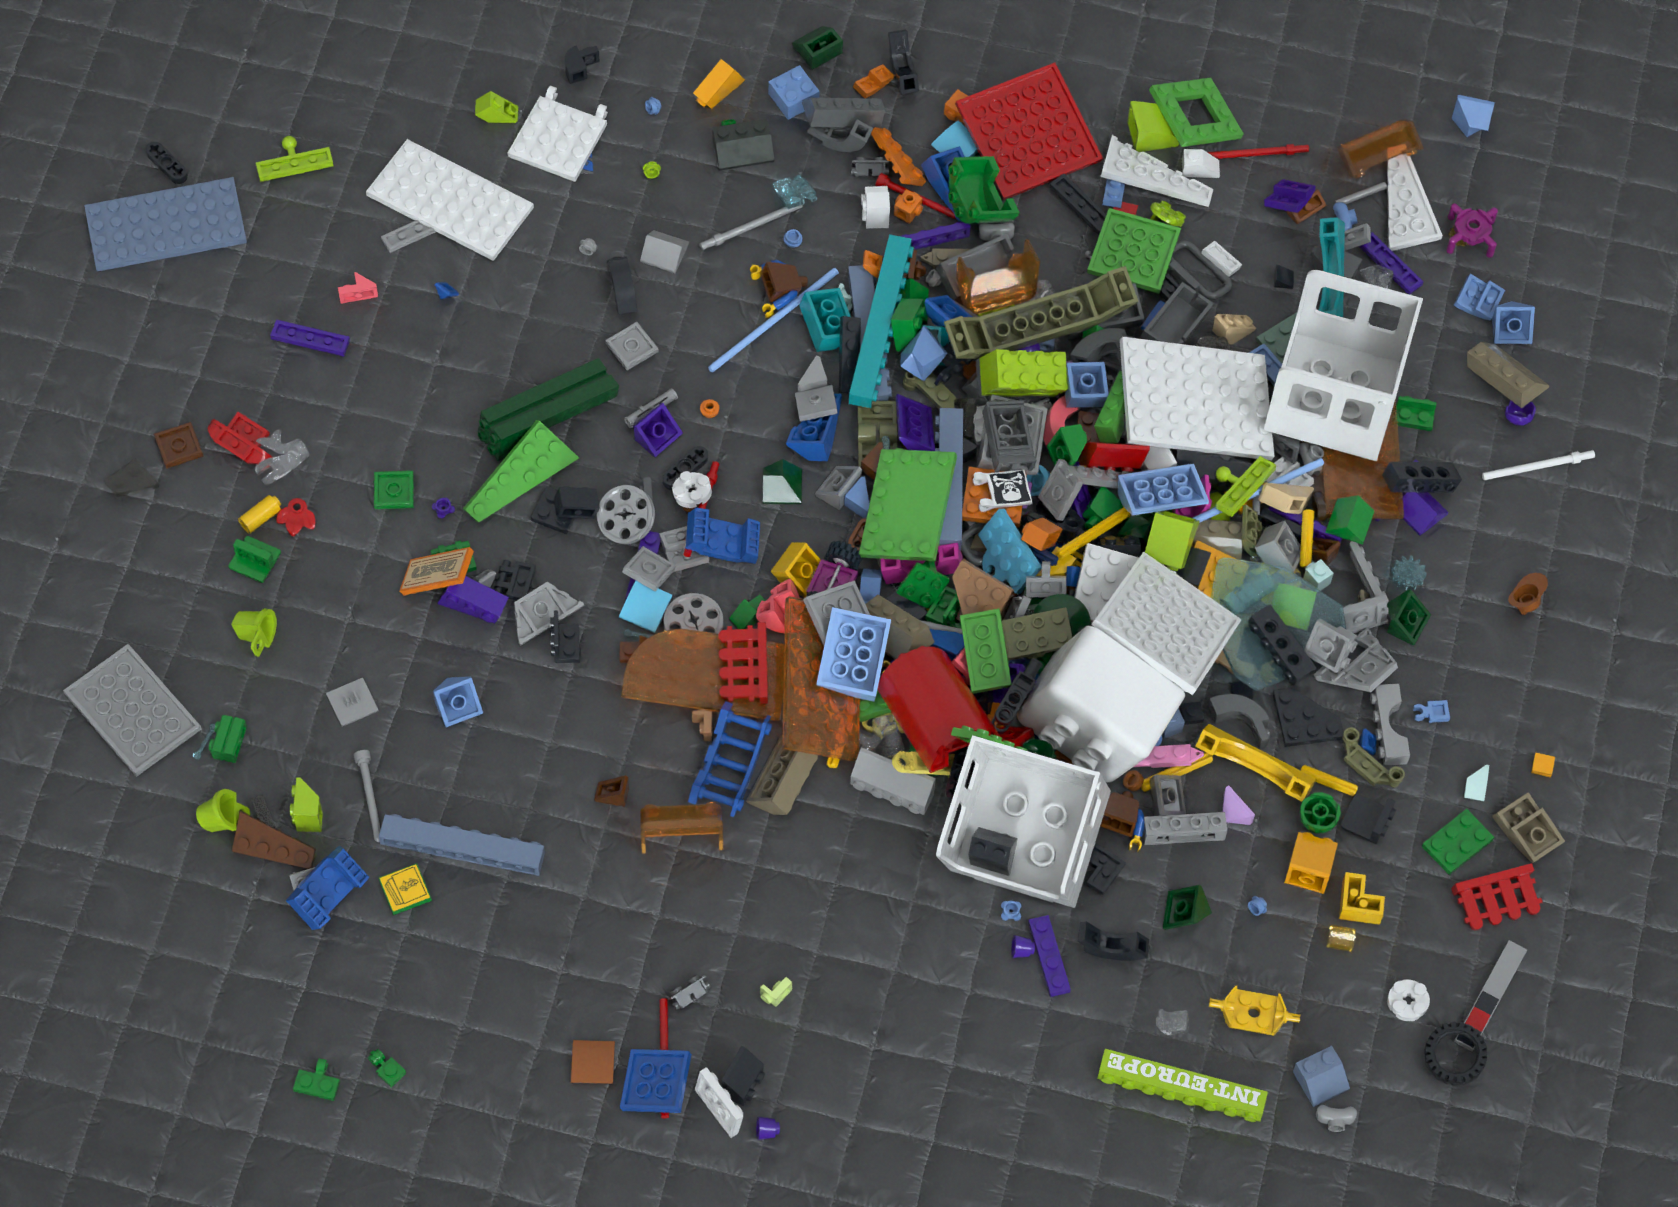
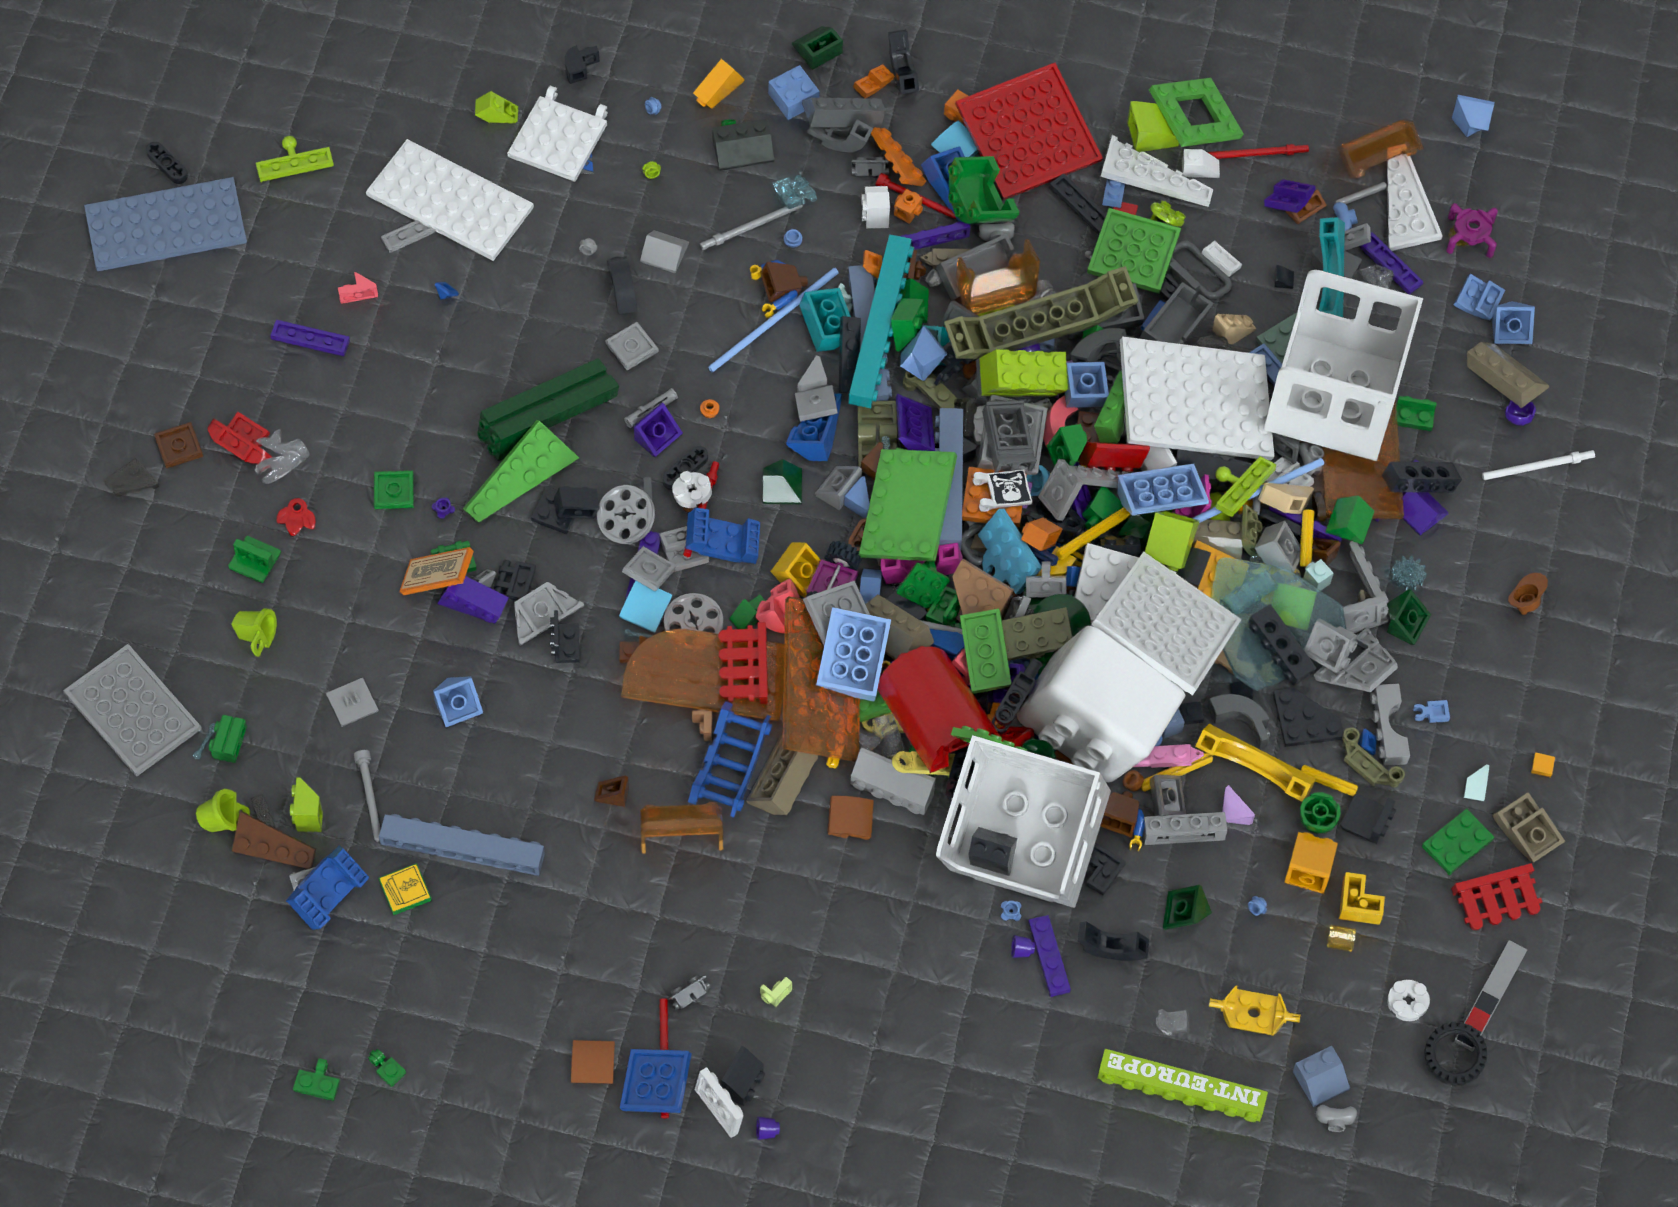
(259, 513): yellow brick -> none
(850, 817): none -> dark orange slope
(943, 309): blue slope -> none

